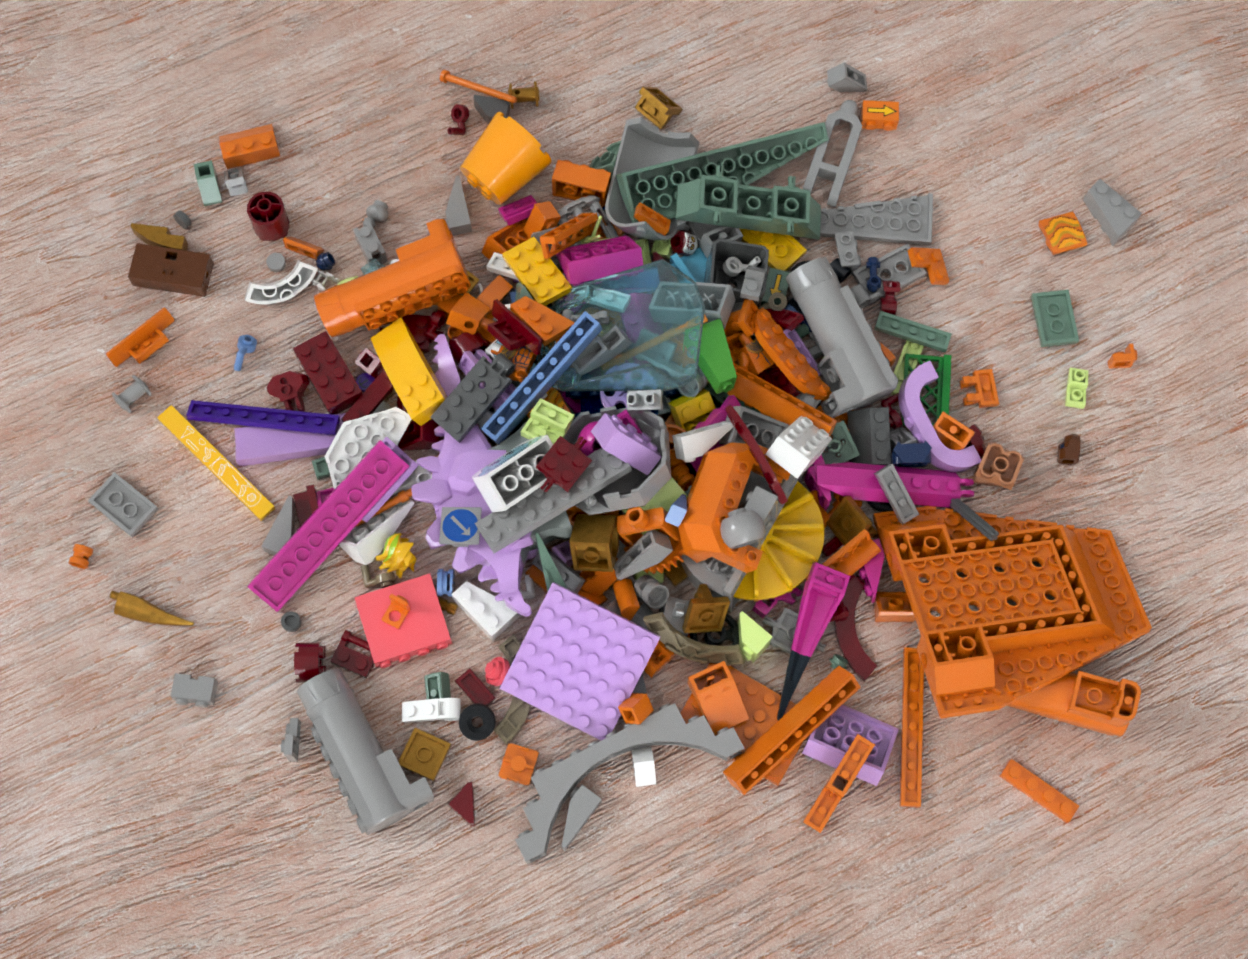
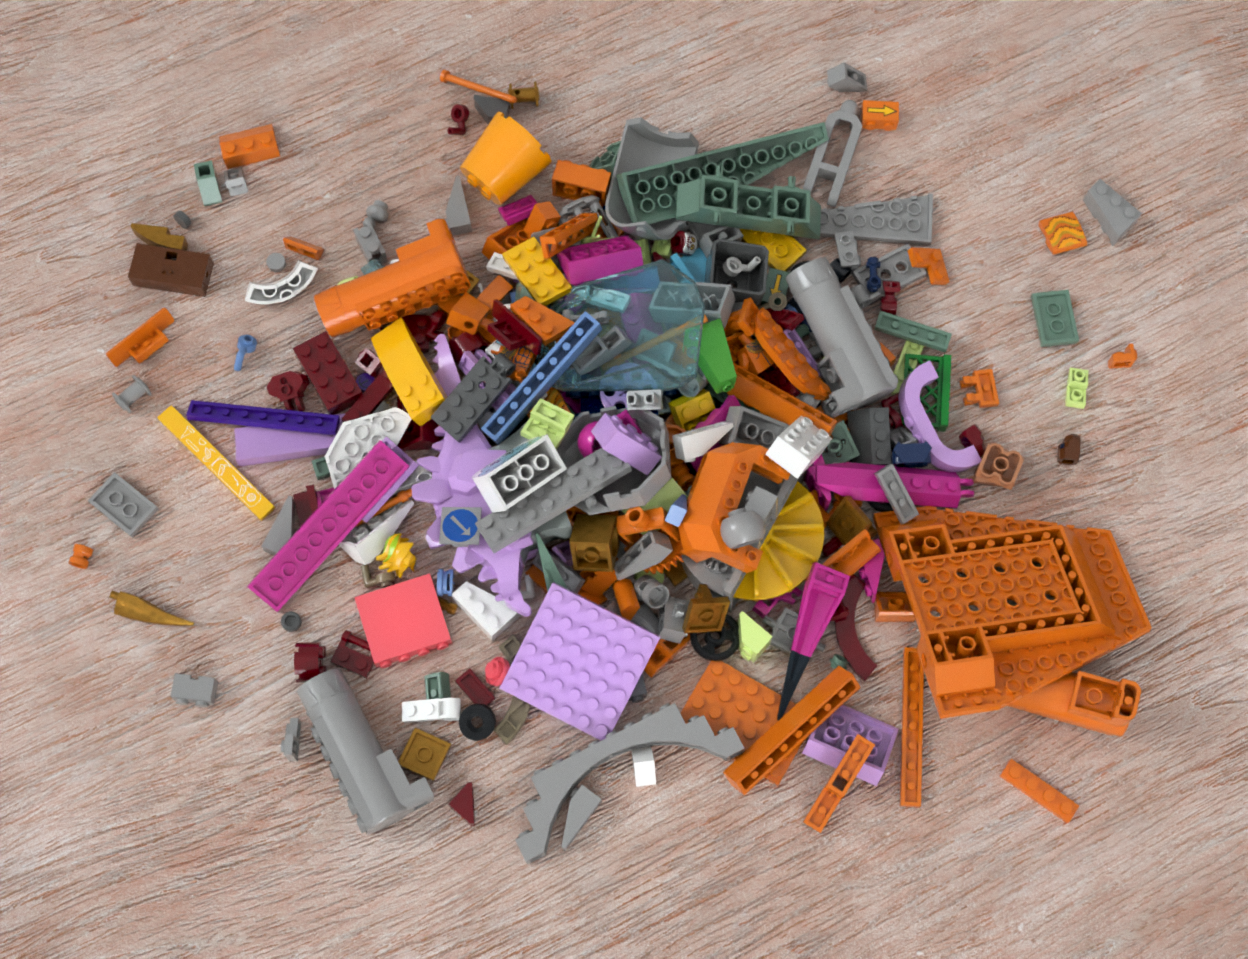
(268, 216): dark red cylinder -> none
(325, 261): dark blue plate -> none
(327, 276): white piece -> none
(398, 604): orange bracket -> none
(518, 764): orange piece -> none
(563, 464): dark red plate -> none
(636, 708): orange brick -> none
(653, 218): orange plate -> none
(657, 106): pearl gold bracket -> none
(690, 648): dark tan tile -> none
(718, 697): orange slope -> none
(753, 283): light grey slope -> none
(756, 452): dark red tile -> none
(952, 432): orange slope -> none
(974, 519): dark grey axle -> none

